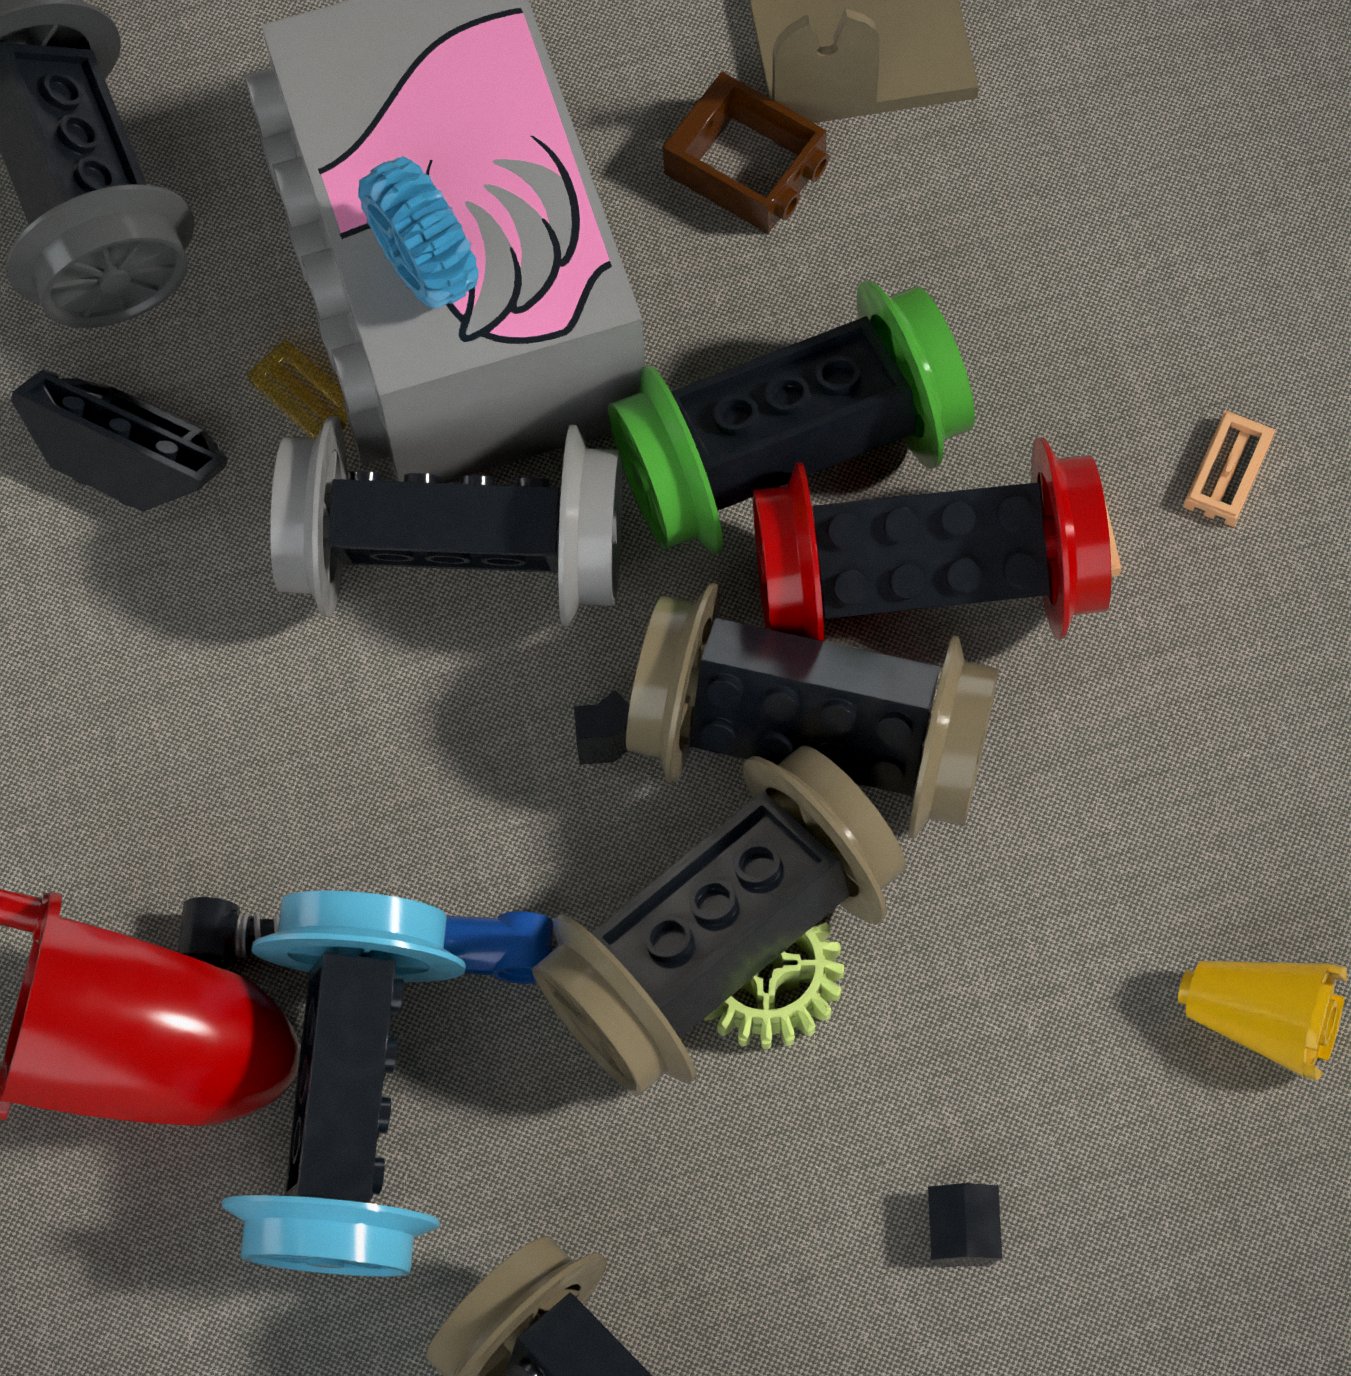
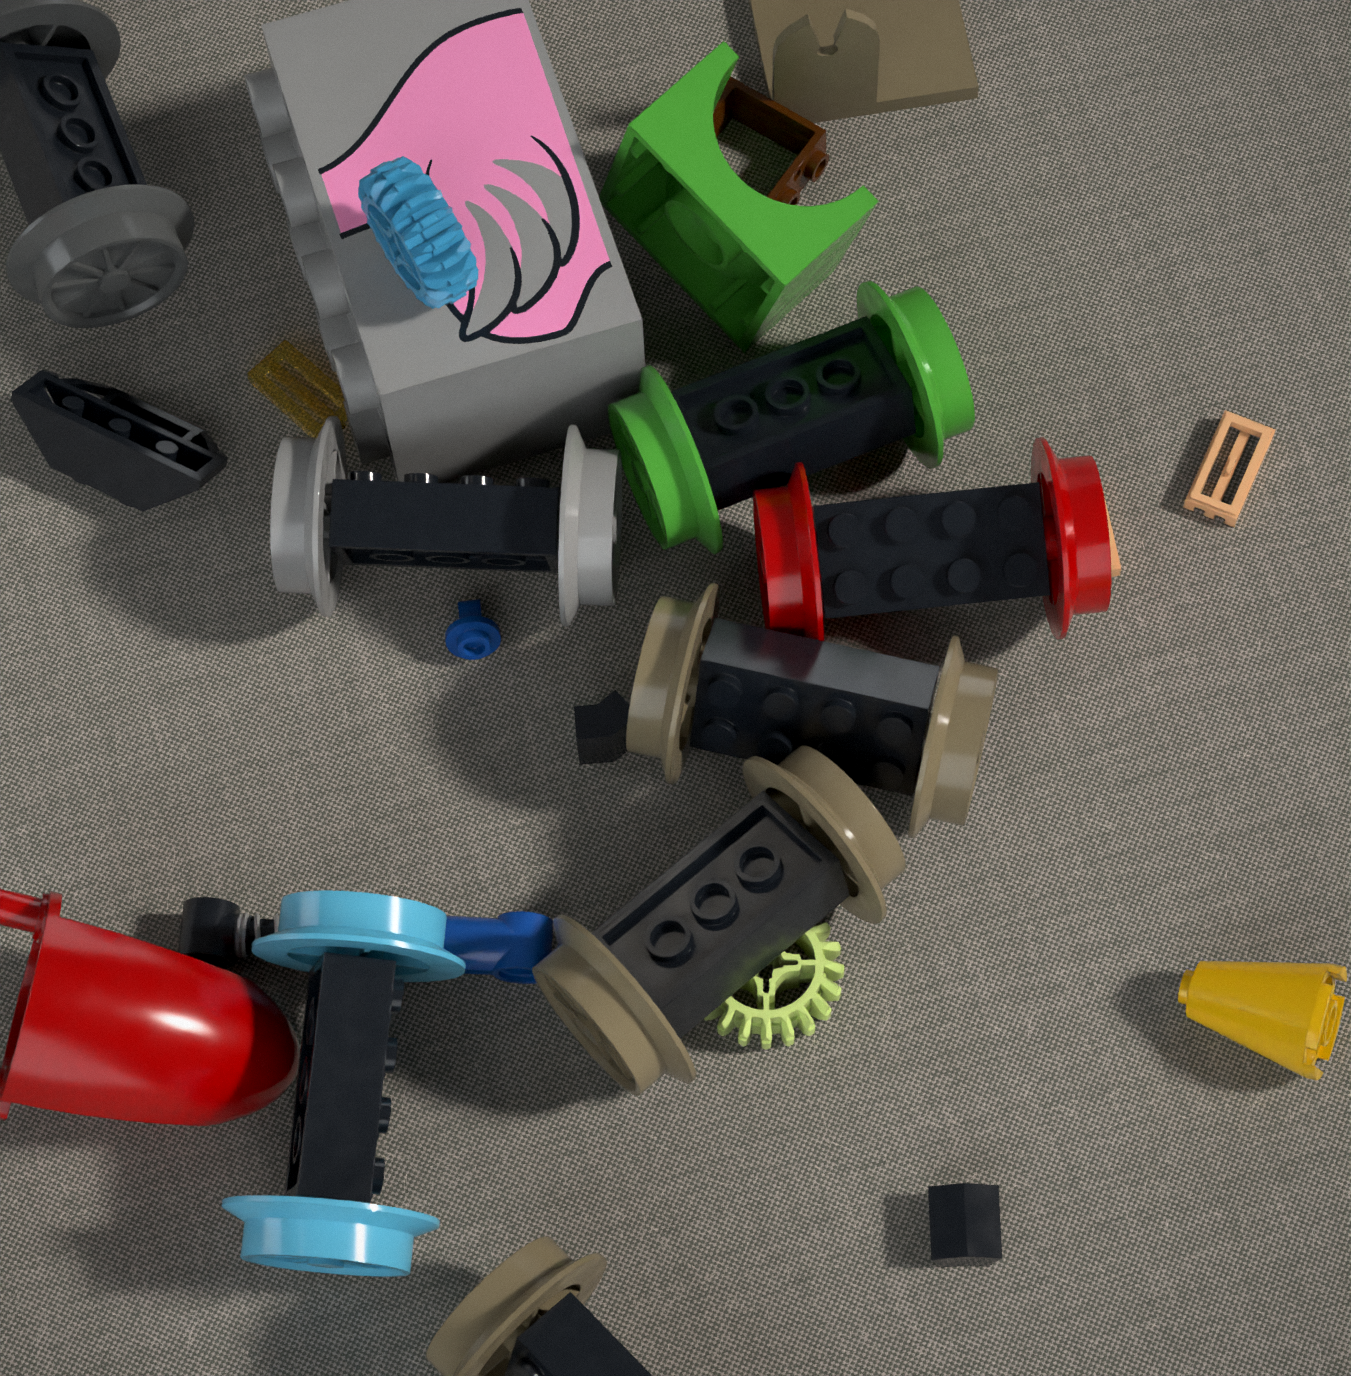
(472, 635): none -> blue plate
(708, 229): none -> bright green piece

